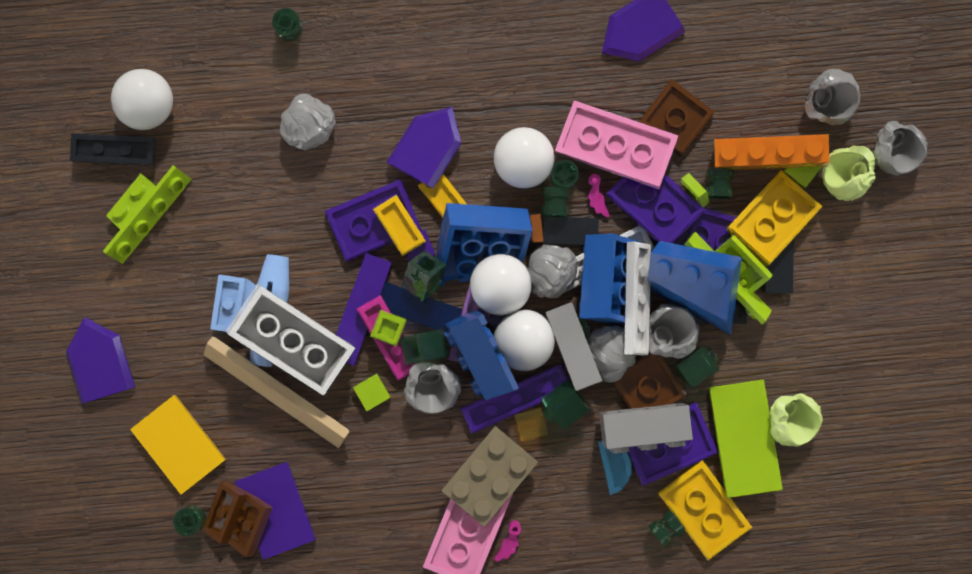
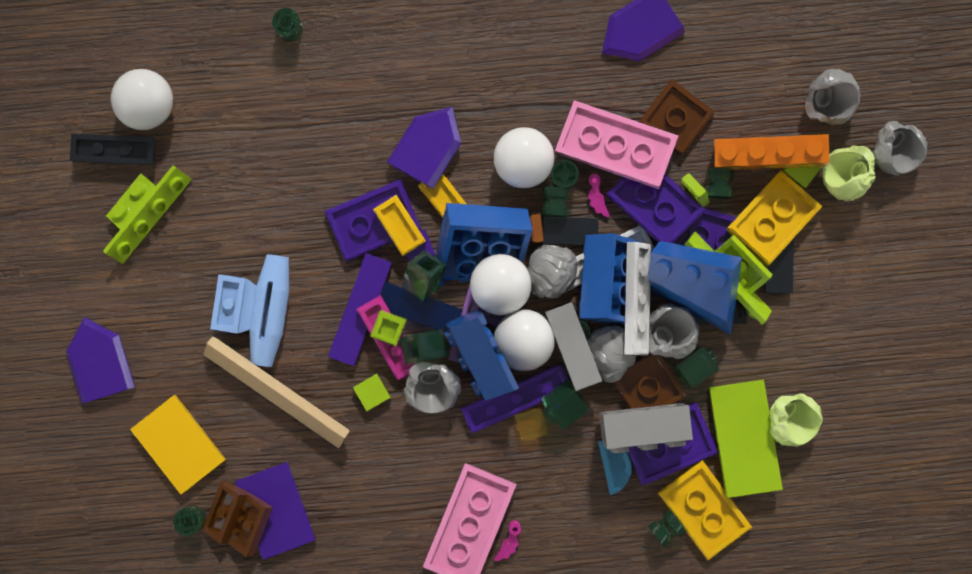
(290, 339): white brick -> none
(307, 122): light grey hair -> none
(489, 476): dark tan plate -> none

